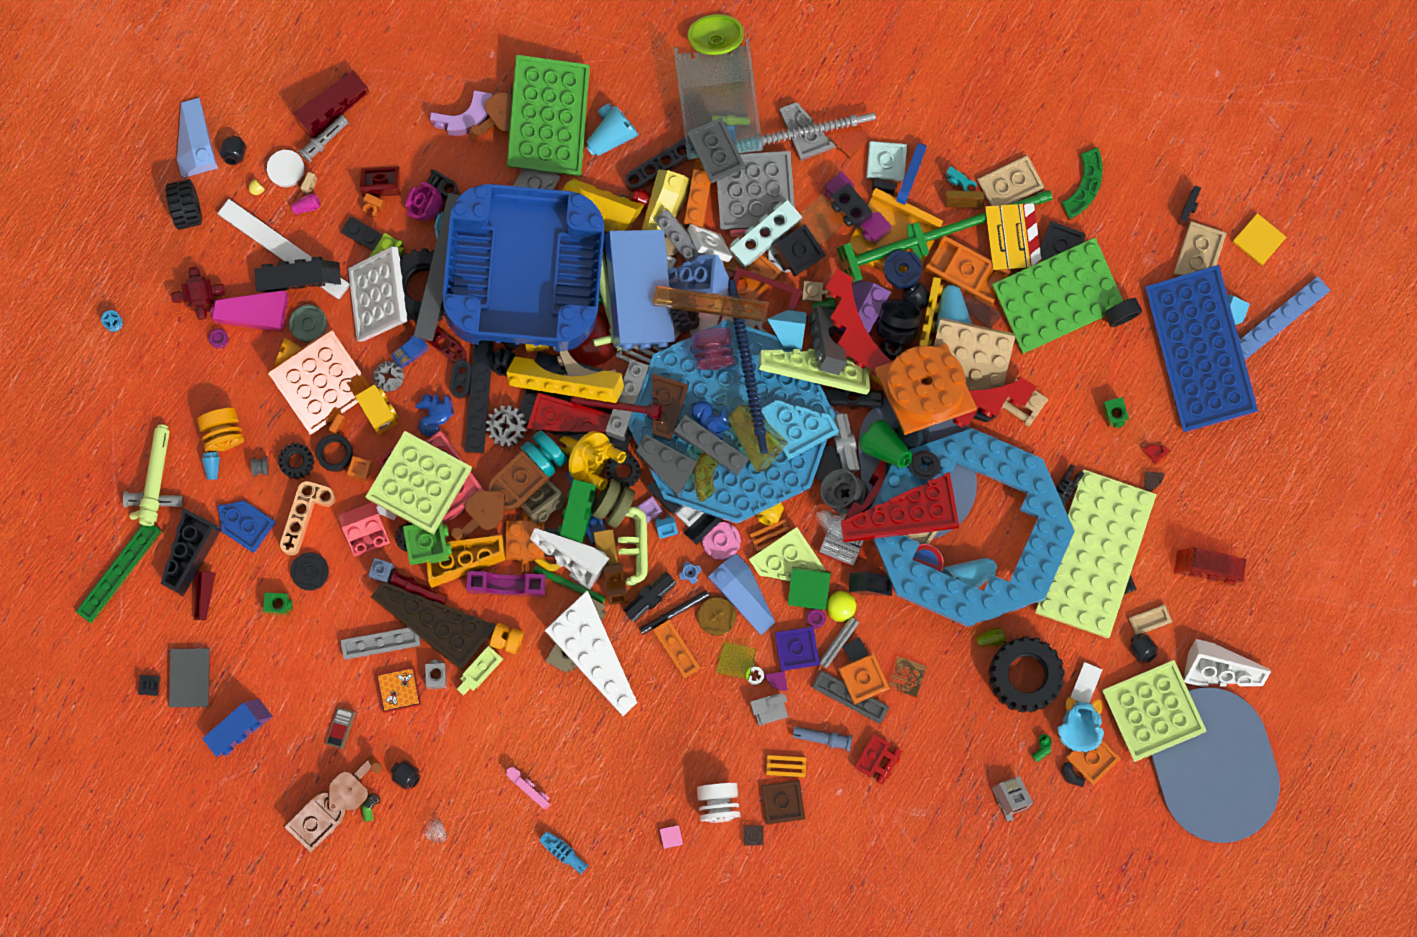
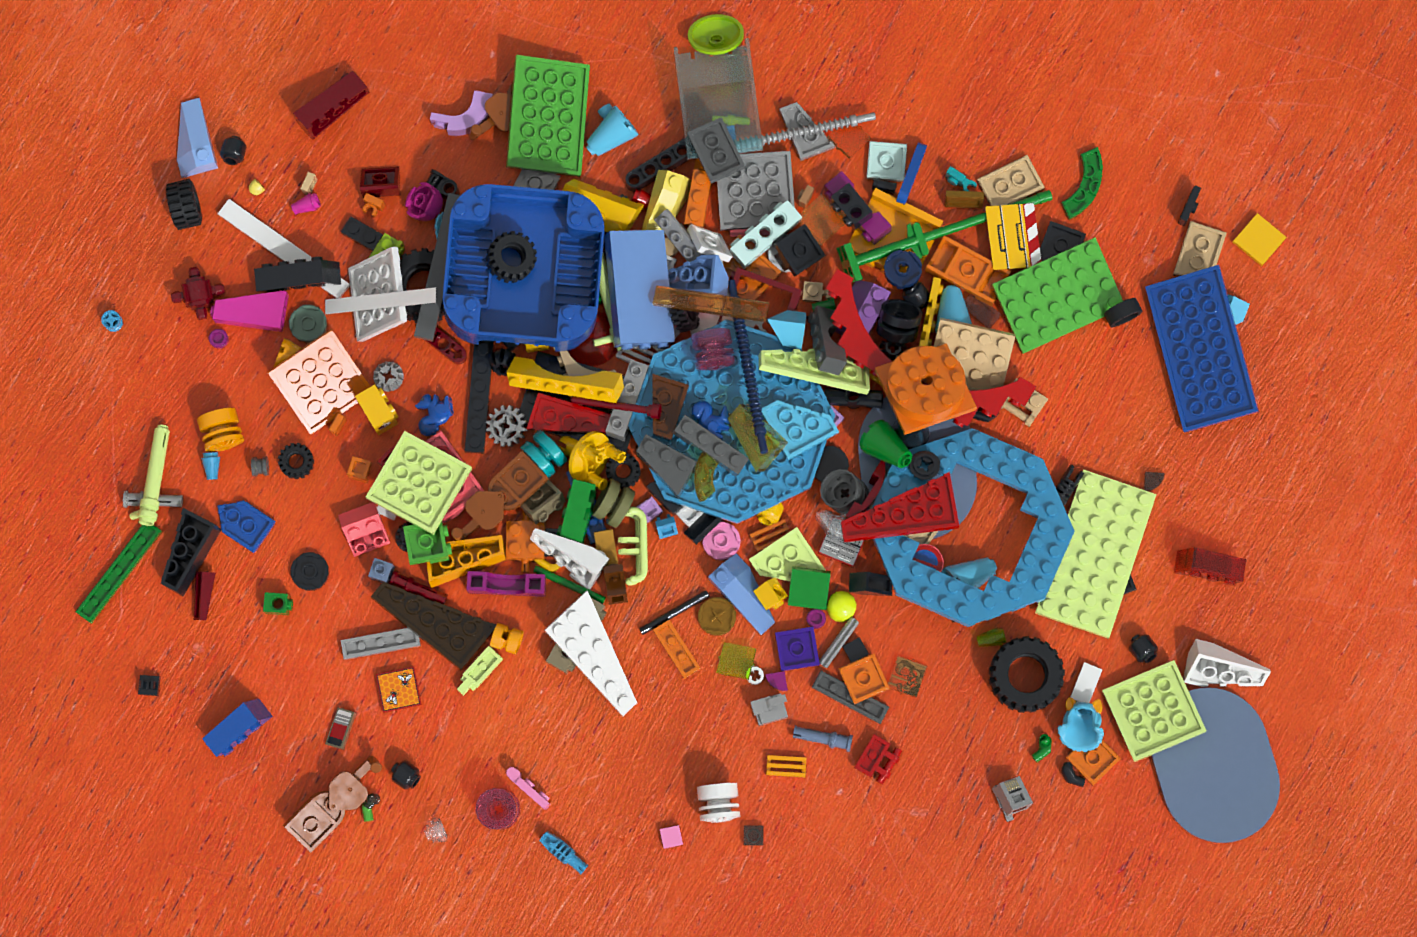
(189, 678): dark grey tile -> none
(285, 168): white tile -> none
(303, 519): light nougat beam -> none
(315, 143): light grey pin -> none
(320, 449): black tyre -> none
(382, 300): none -> white sticker
(409, 352): blue leg -> none
(439, 683): light grey brick -> none
(460, 380): black plate -> none
(488, 815): none -> clear pink wheel
(518, 243): none -> black tyre
(649, 597): black piece -> none
(689, 567): medium blue plate -> none
(771, 594): none -> yellow brick
(783, 802): reddish brown tile -> none
(805, 196): none -> medium nougat plate
(845, 444): light grey piece -> none
(1115, 404): green brick -> none
(1150, 620): tan tile -> none
(1156, 452): red tile -> none
(1283, 316): medium blue plate -> none

